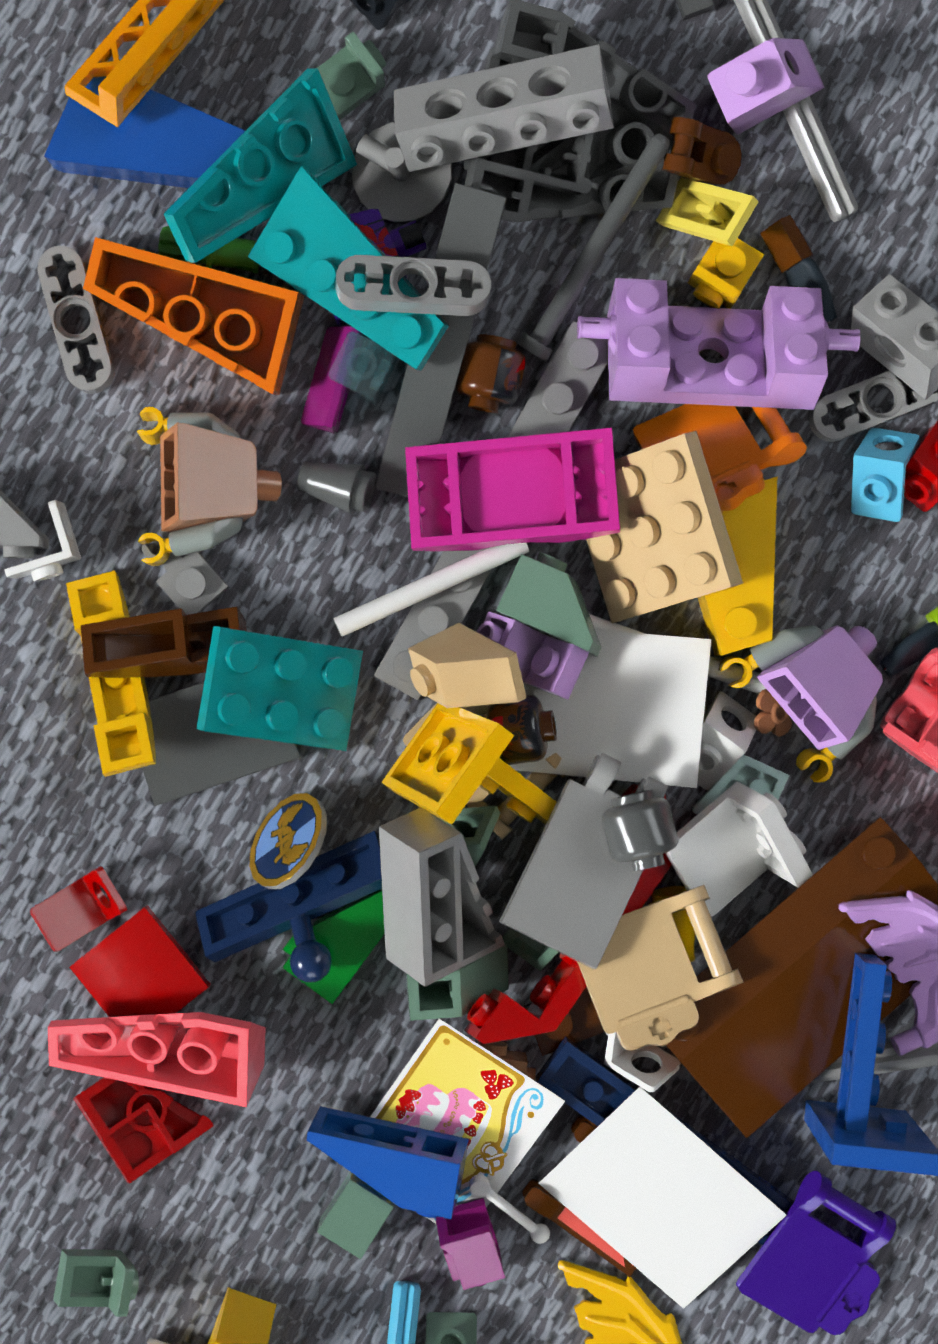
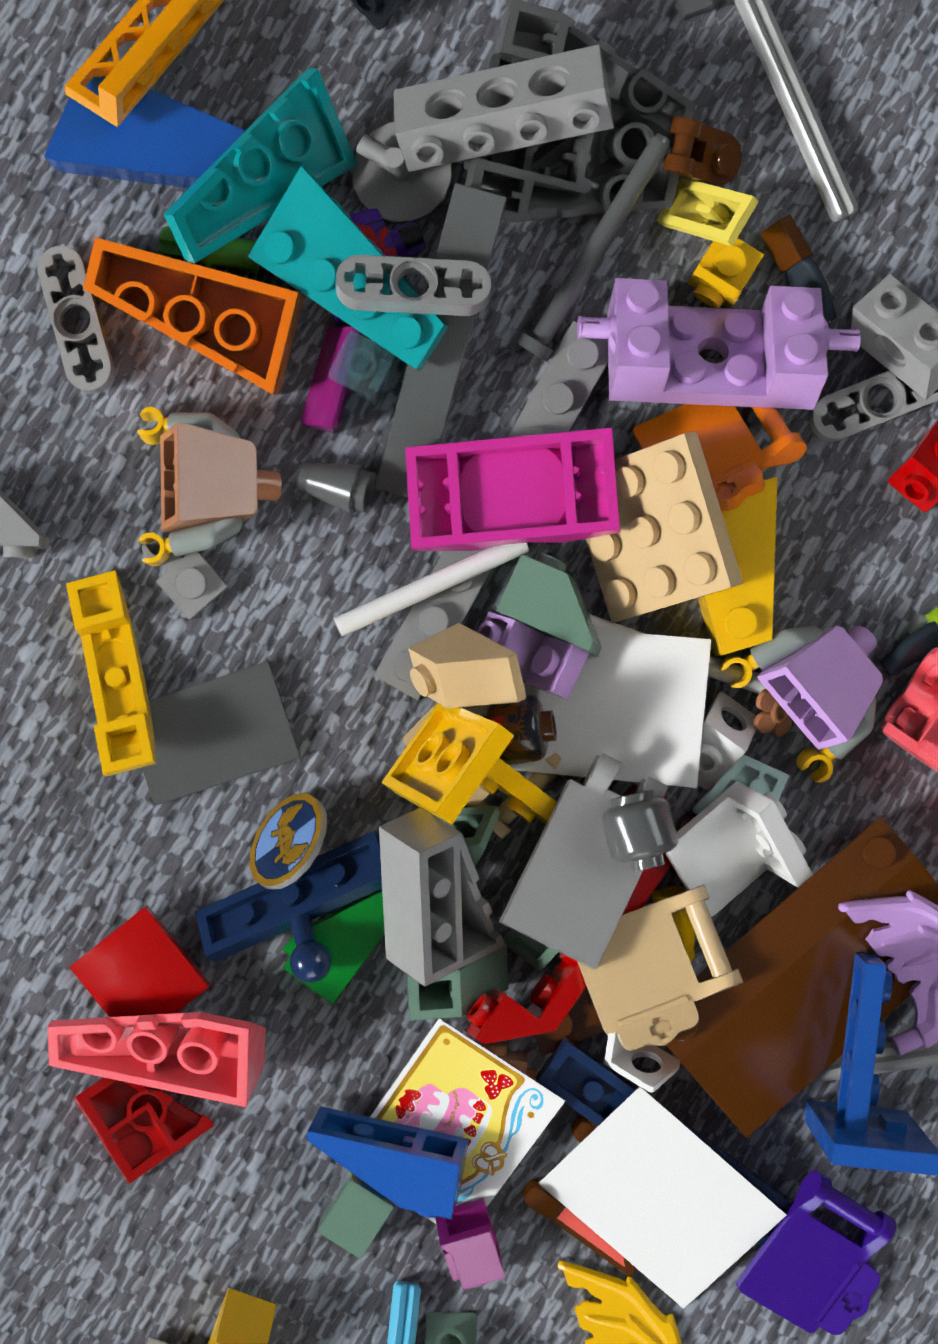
(50, 566): white bracket -> none
(78, 909): bracket -> none
(96, 1280): sand green bracket -> none
(154, 643): reddish brown slope -> none
(279, 689): teal plate -> none
(353, 74): sand green bracket -> none
(480, 1188): white hinge -> none
(491, 373): reddish brown head -> none
(762, 82): lavender torso -> none
(880, 474): medium azure bracket -> none

